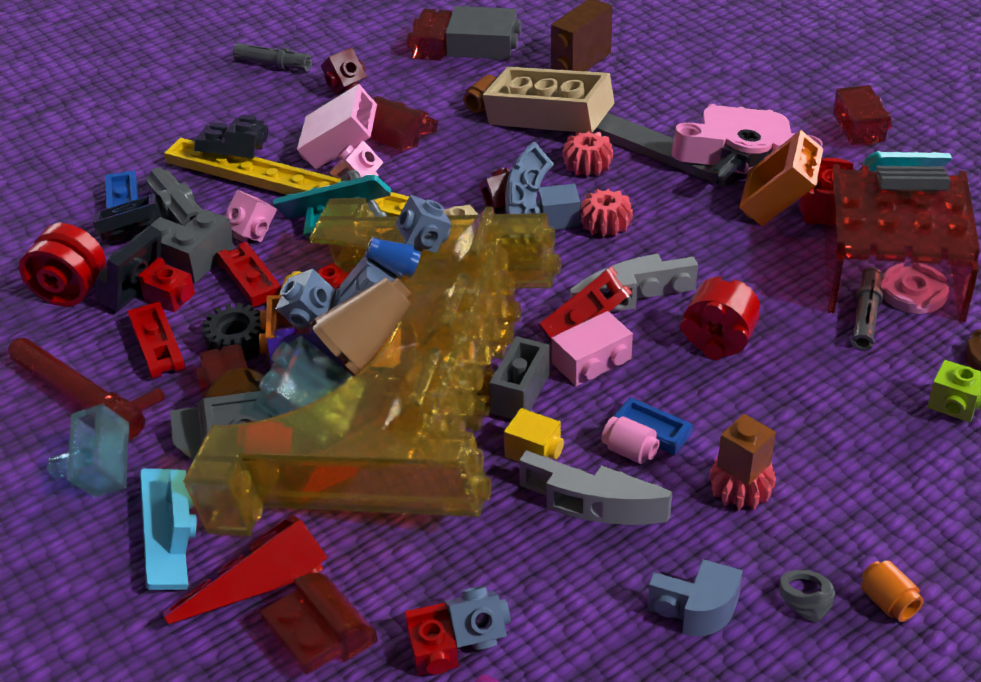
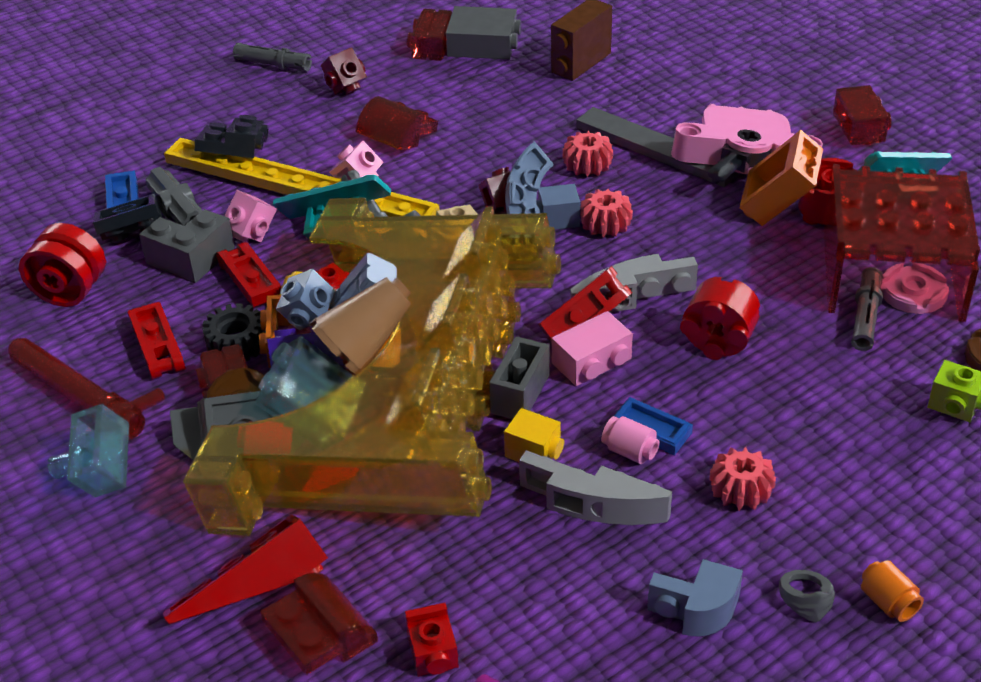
(120, 281): black plate -> none
(166, 285): red brick -> none
(166, 527): medium azure bracket -> none
(336, 125): bright pink brick -> none
(394, 256): blue cone -> none
(423, 224): sand blue brick -> none
(464, 611): sand blue brick -> none
(474, 94): dark orange brick -> none
(549, 99): tan brick -> none
(746, 449): dark orange brick -> none
(913, 178): dark grey tile -> none

